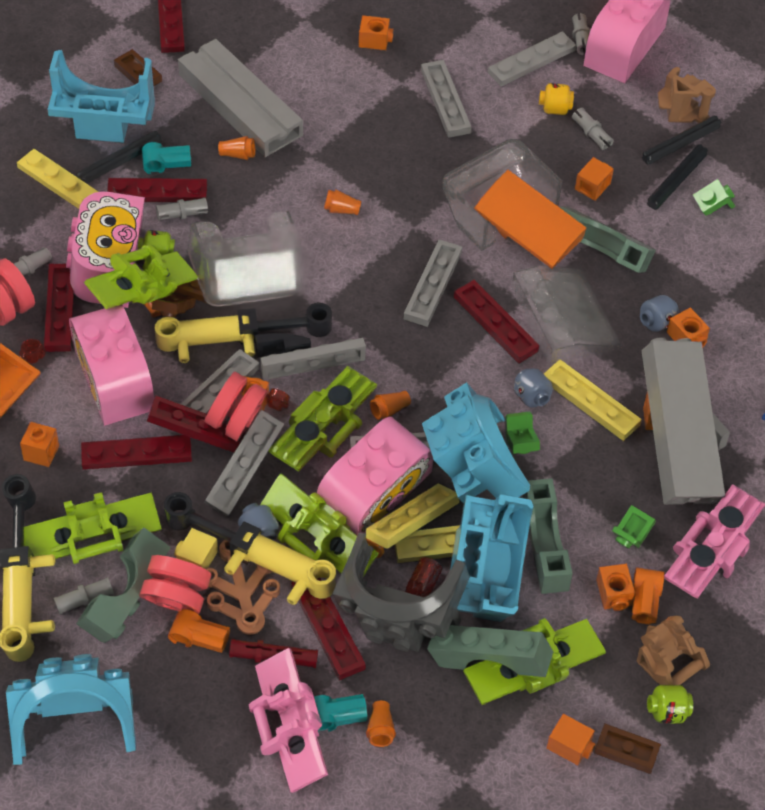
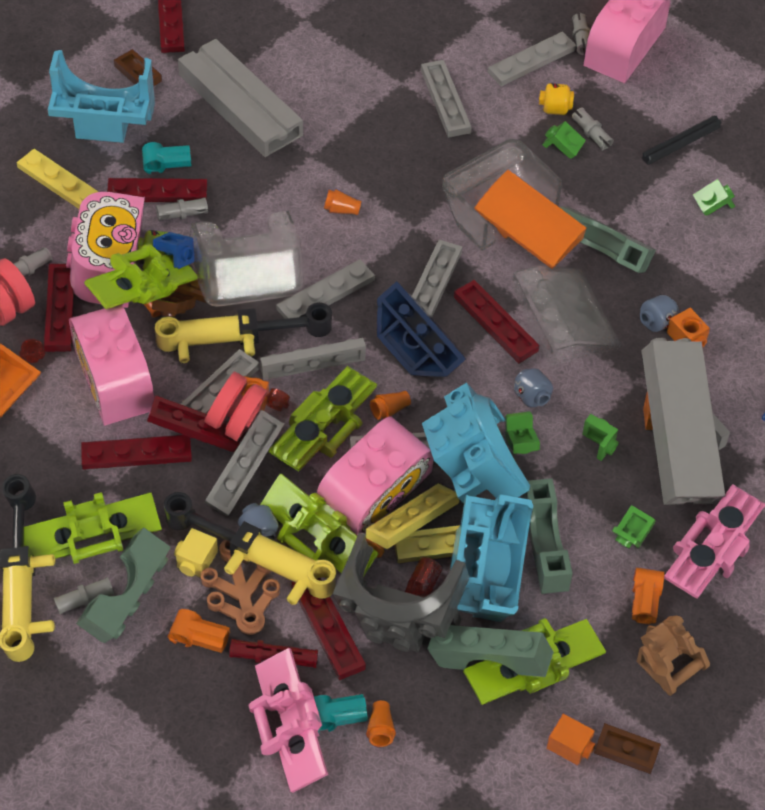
(39, 444): orange brick -> none
(69, 689): medium azure piece -> none
(117, 158): black axle -> none
(175, 584): coral wheel -> none
(177, 245): none -> blue bracket
(238, 148): orange cone -> none
(279, 343): black slope -> none
(327, 290): none -> light grey plate
(375, 32): orange brick -> none
(415, 335): none -> dark blue wedge
(565, 139): none -> bright green bracket
(592, 400): light yellow plate -> none
(594, 178): orange brick -> none
(601, 433): none -> bright green bracket
(615, 577): orange brick -> none
(670, 704): lime head -> none
(678, 99): medium nougat piece -> none
(680, 173): black axle -> none

